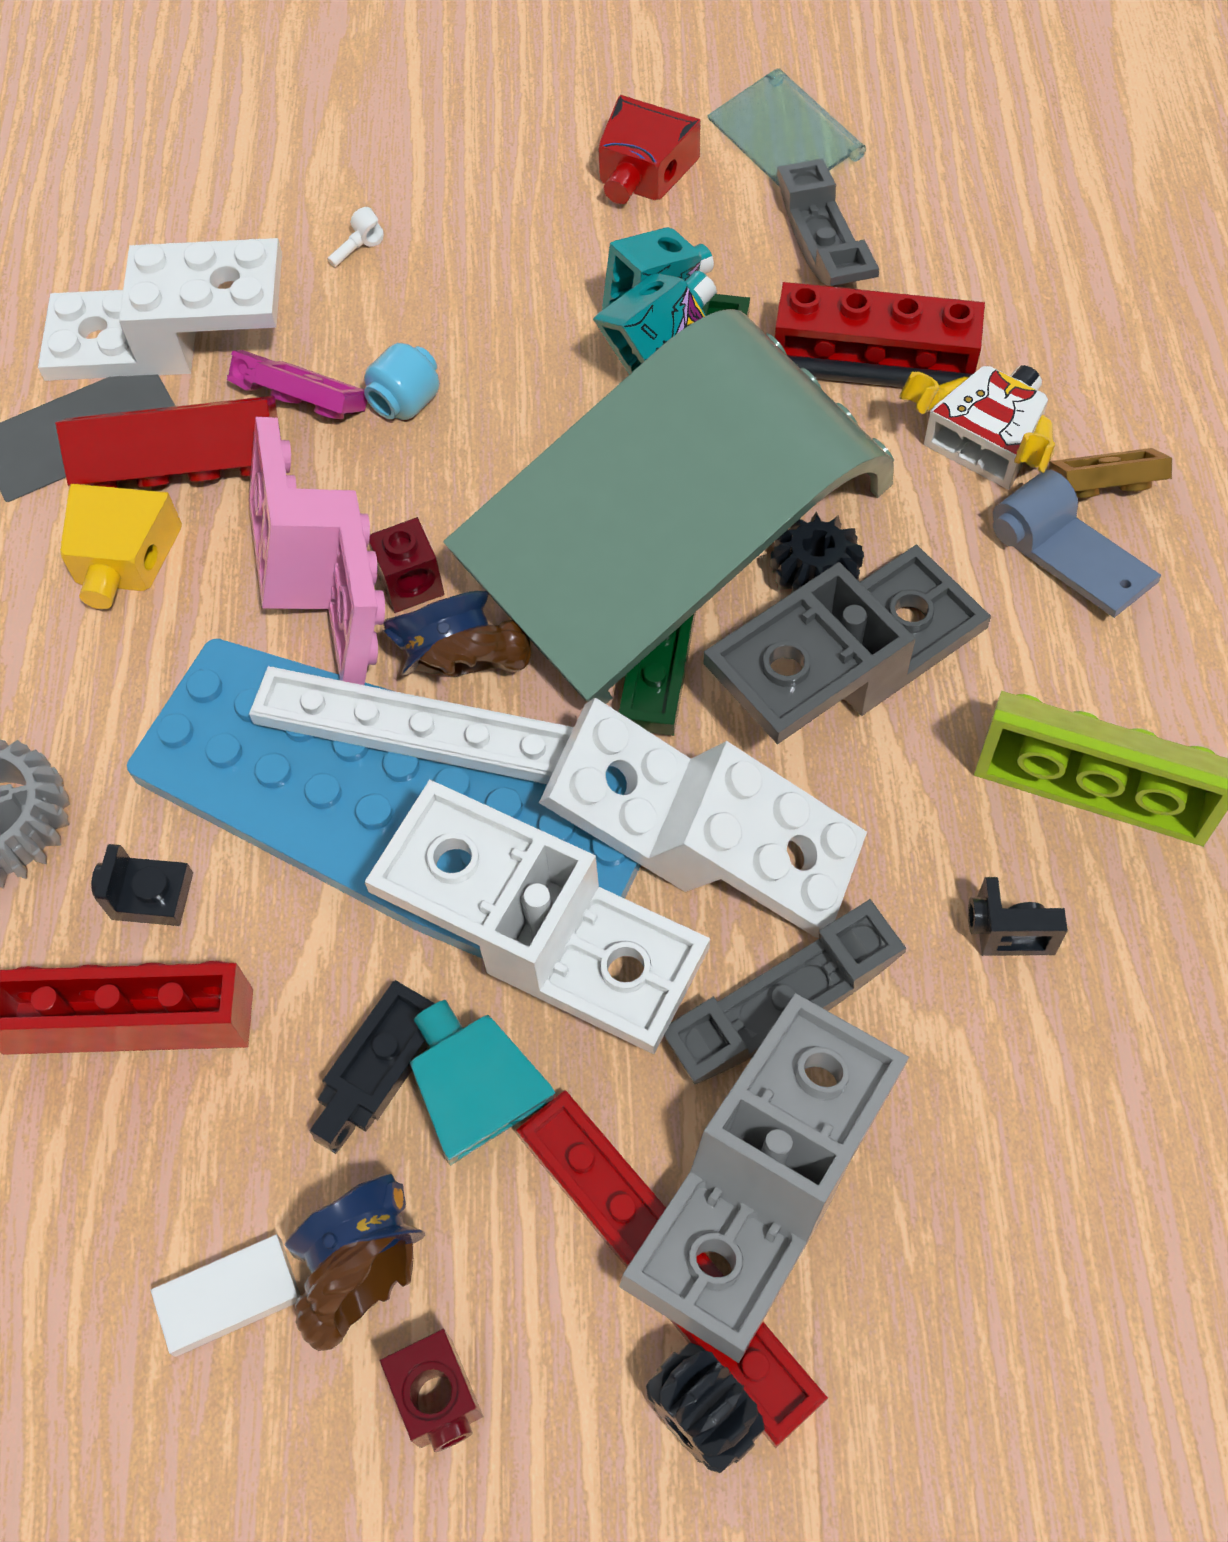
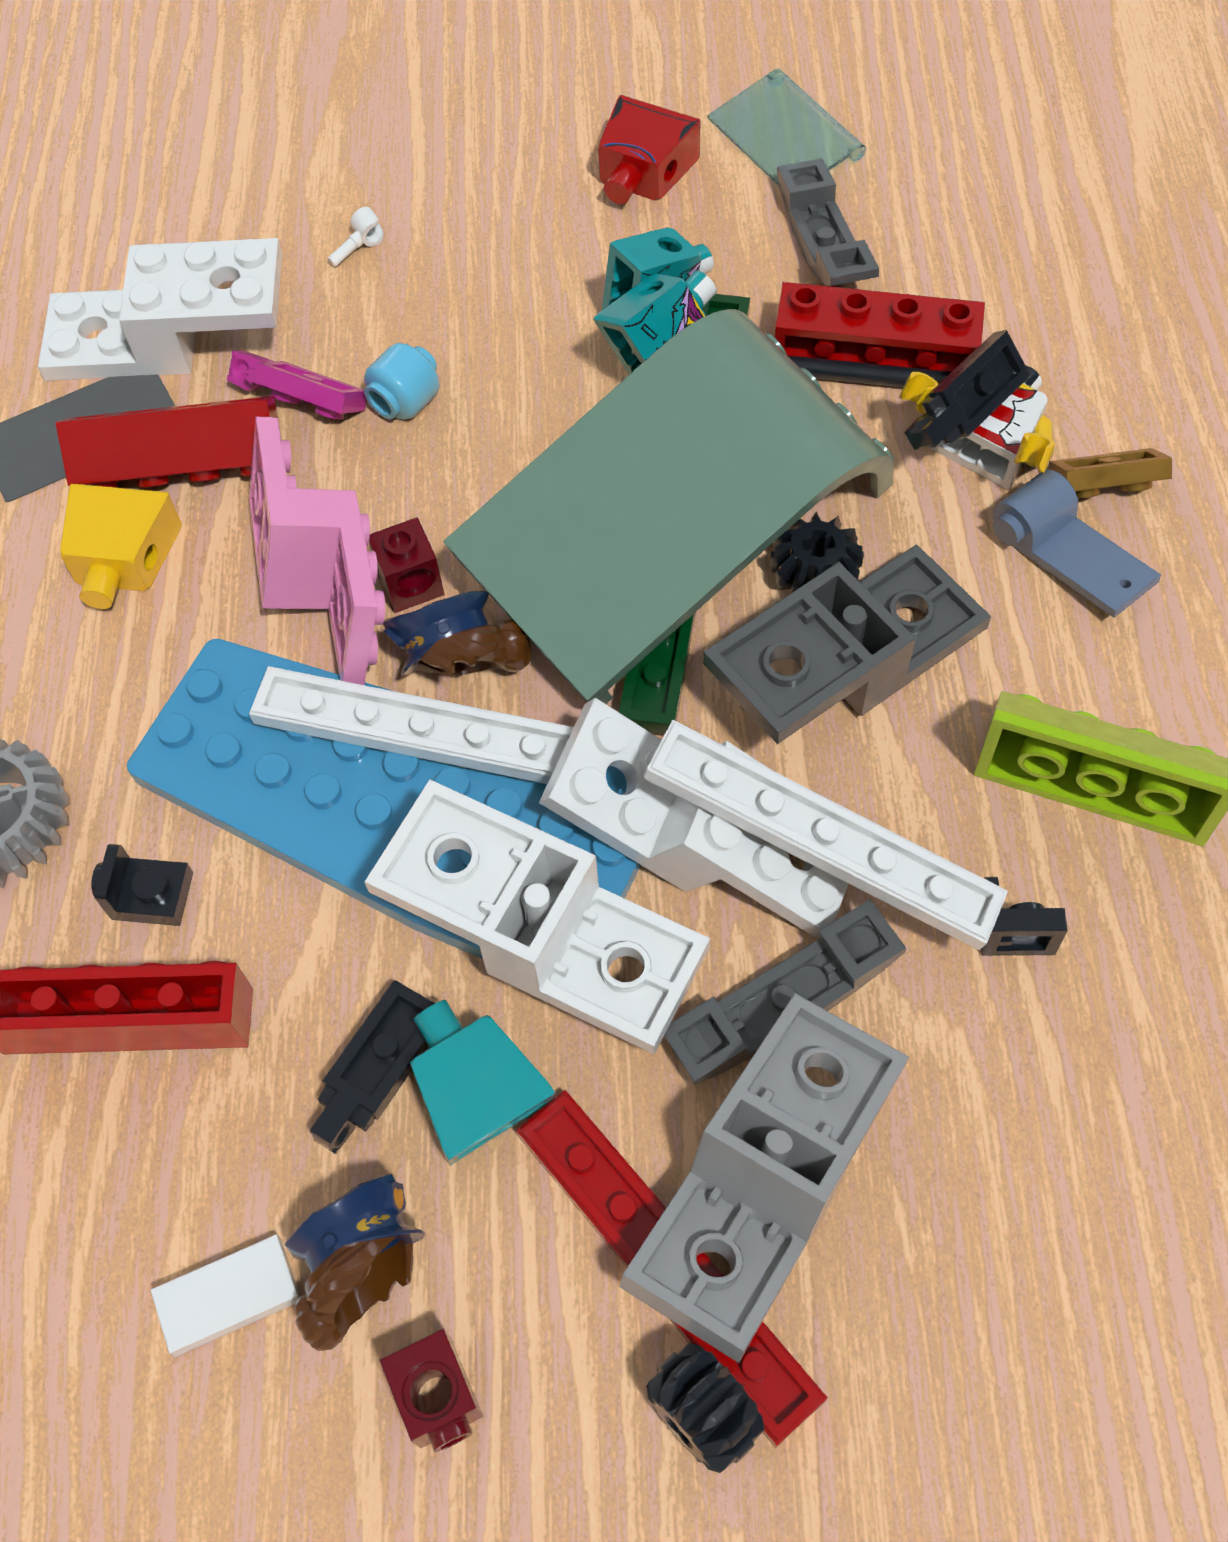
(826, 835): none -> white tile
(970, 393): none -> black hinge

